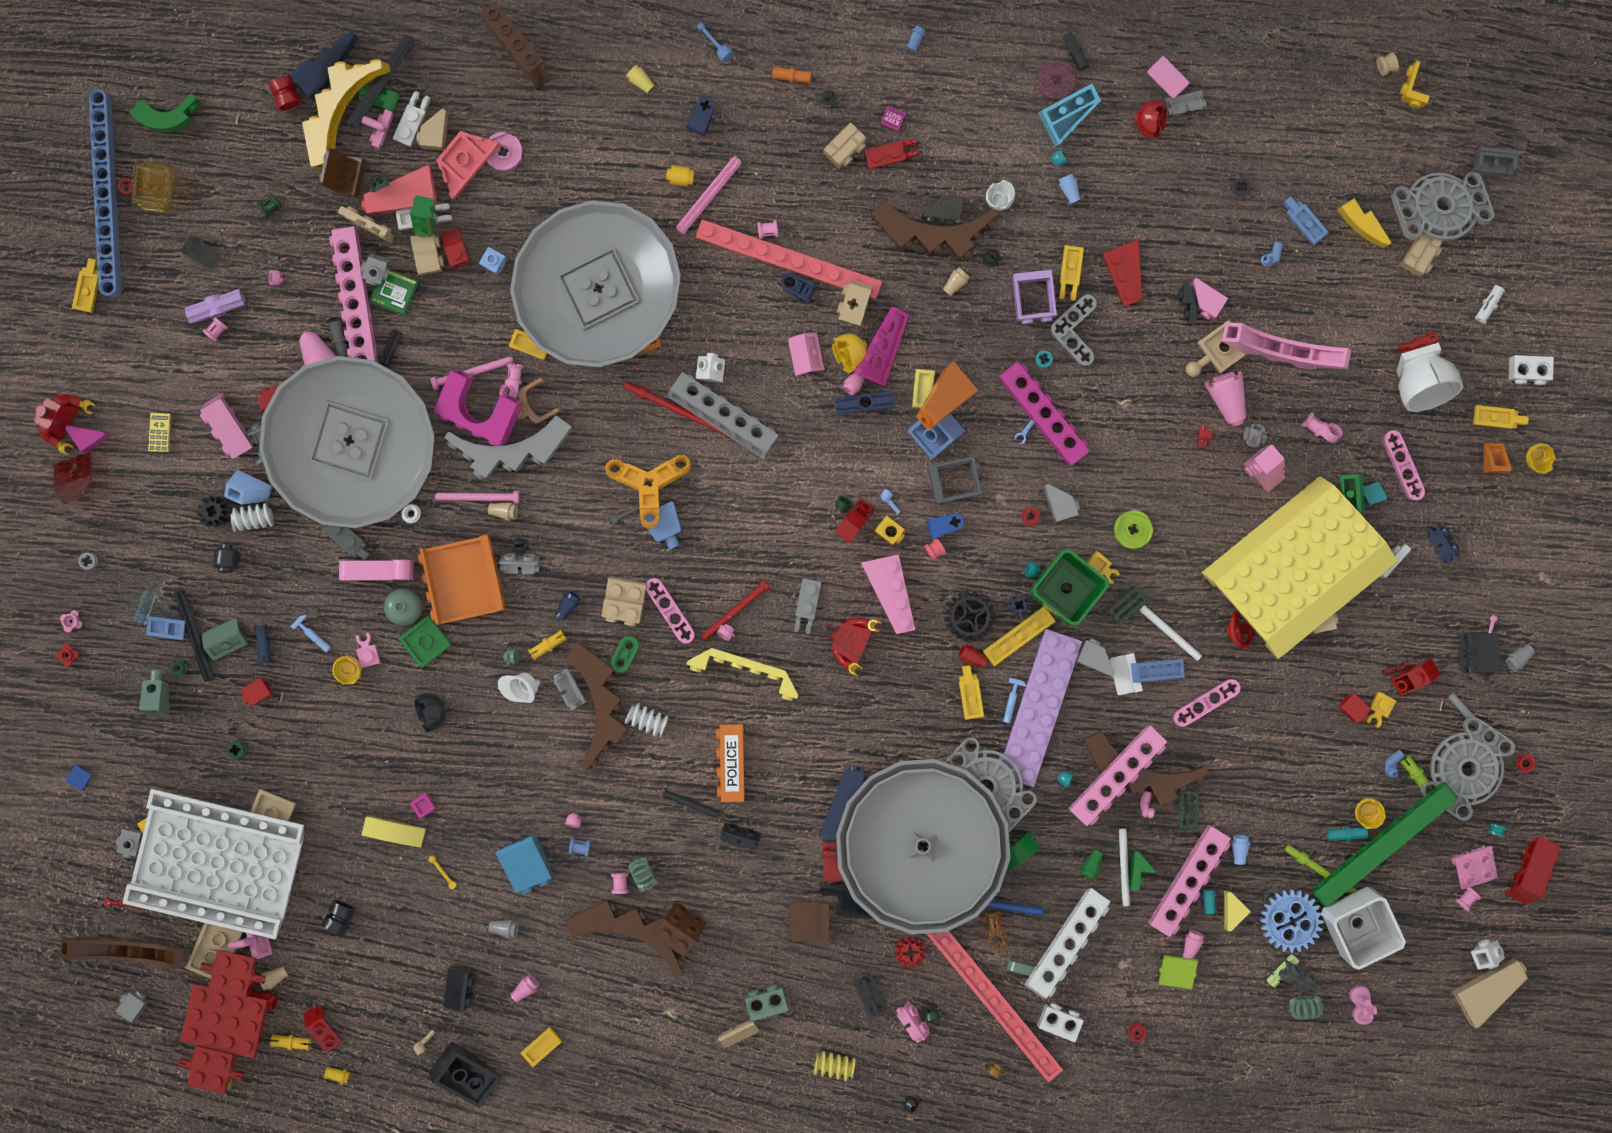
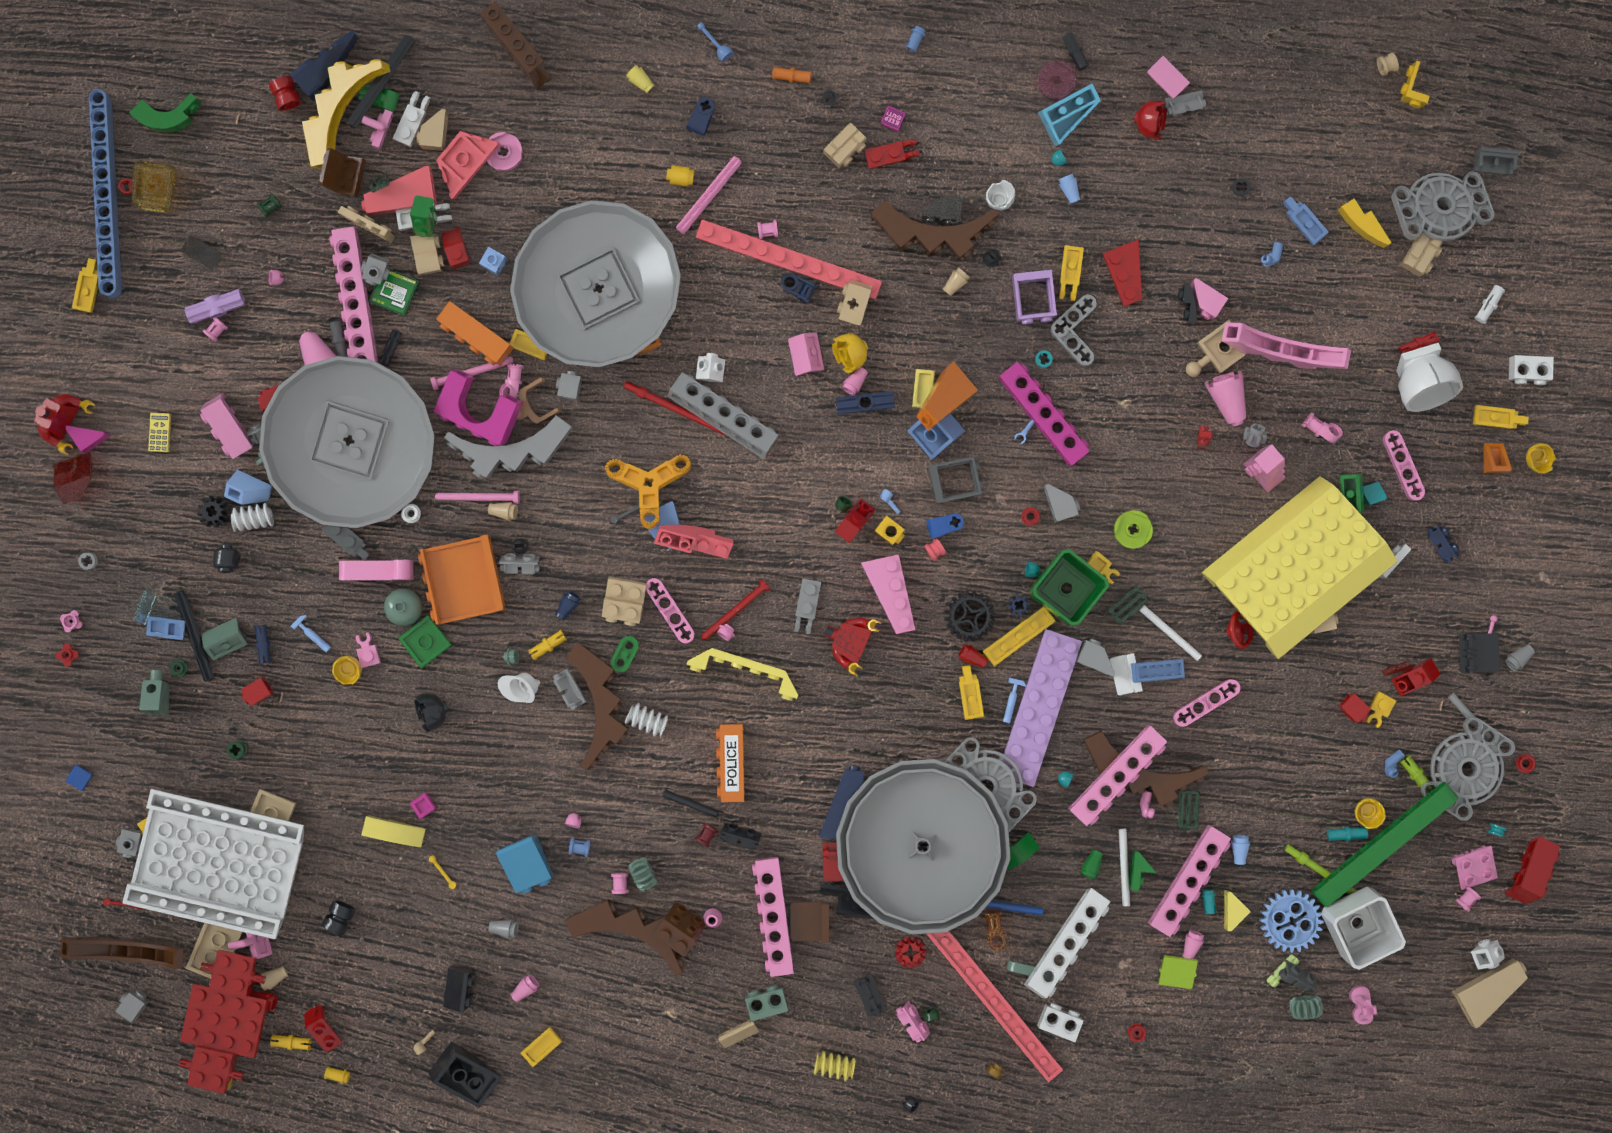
(474, 333): none -> orange brick
(569, 385): none -> light grey brick
(693, 538): none -> coral slope
(706, 834): none -> dark red bush
(712, 913): none -> bright pink cone
(784, 965): none -> bright pink brick
(883, 348): dark pink wing -> none

